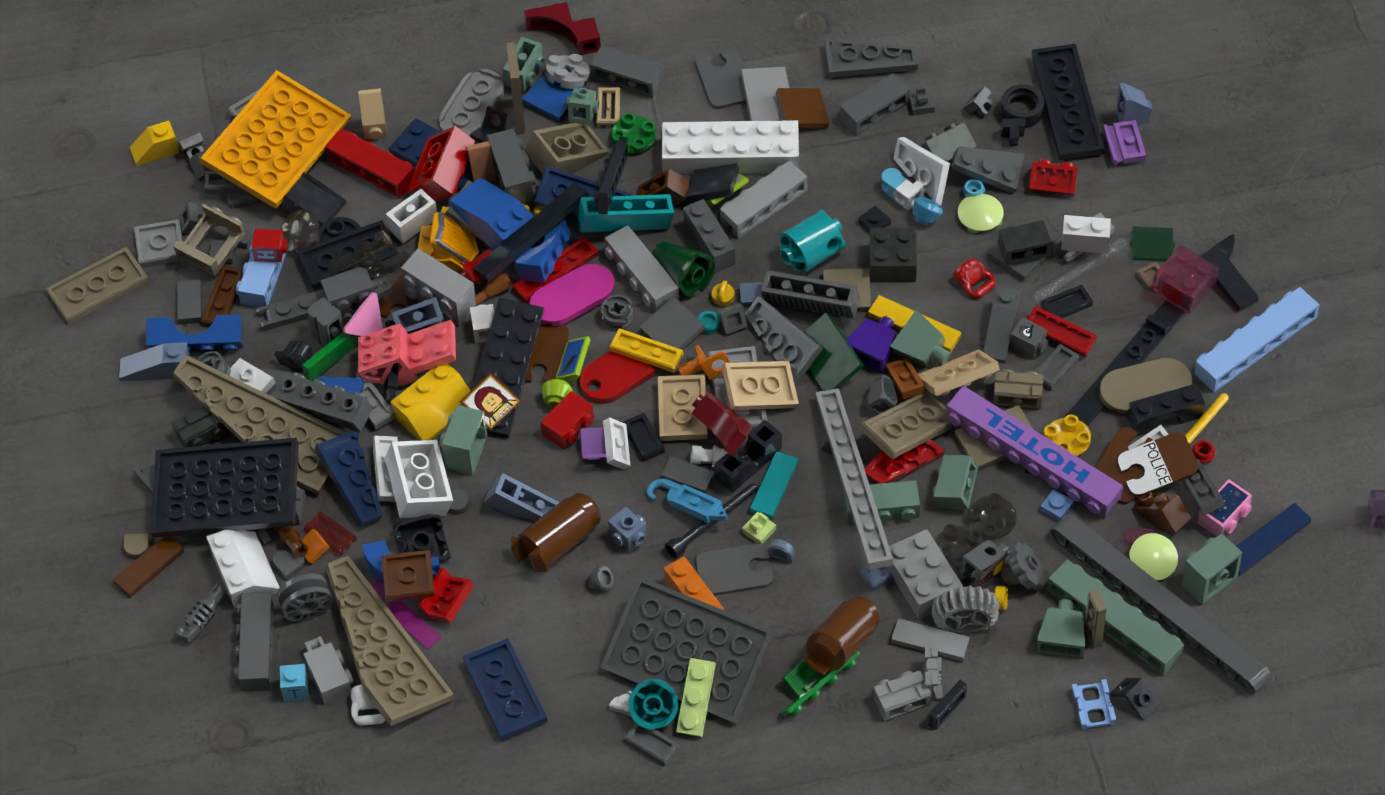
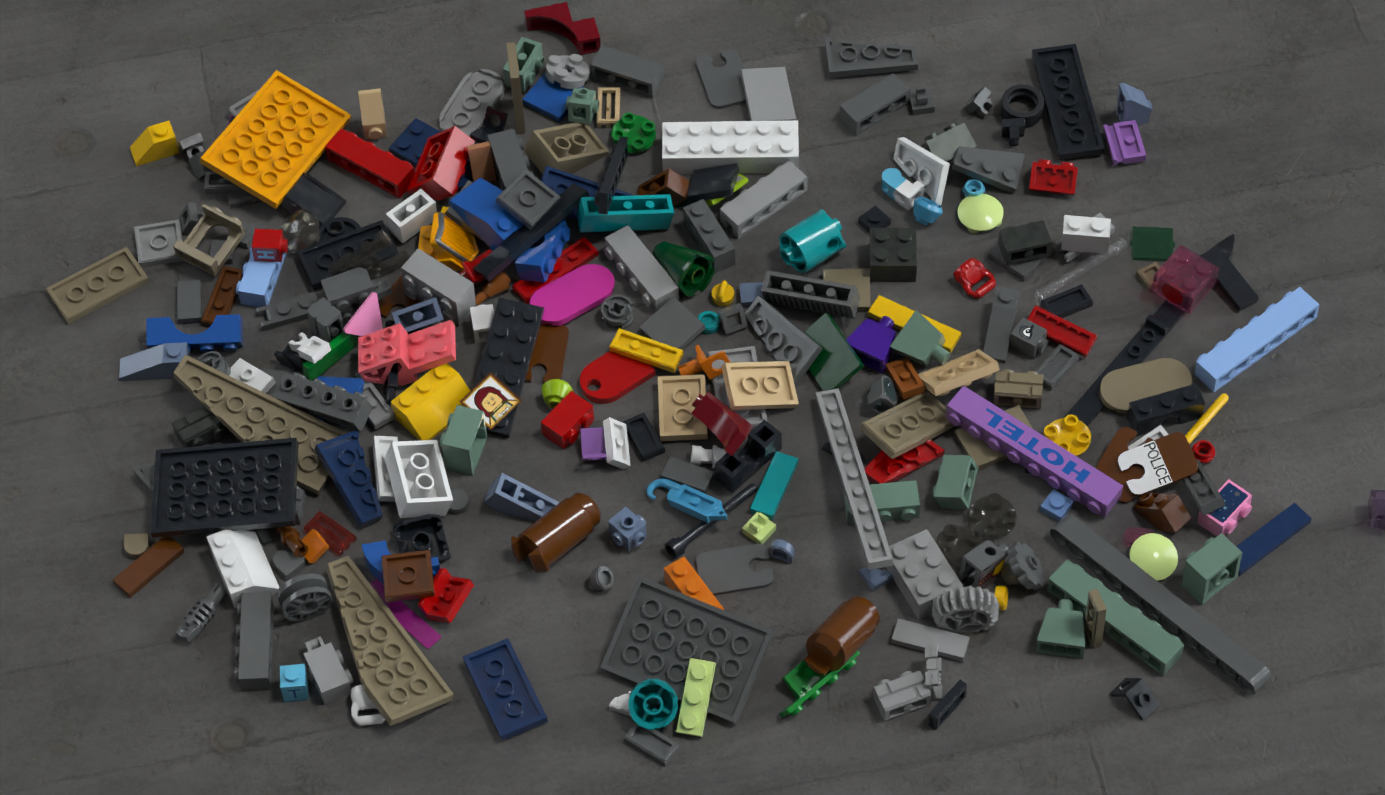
(310, 349): none -> white plate
(528, 199): none -> dark grey tile
(573, 359): slope -> none
(803, 105): reddish brown tile -> none
(1102, 703): light blue piece -> none

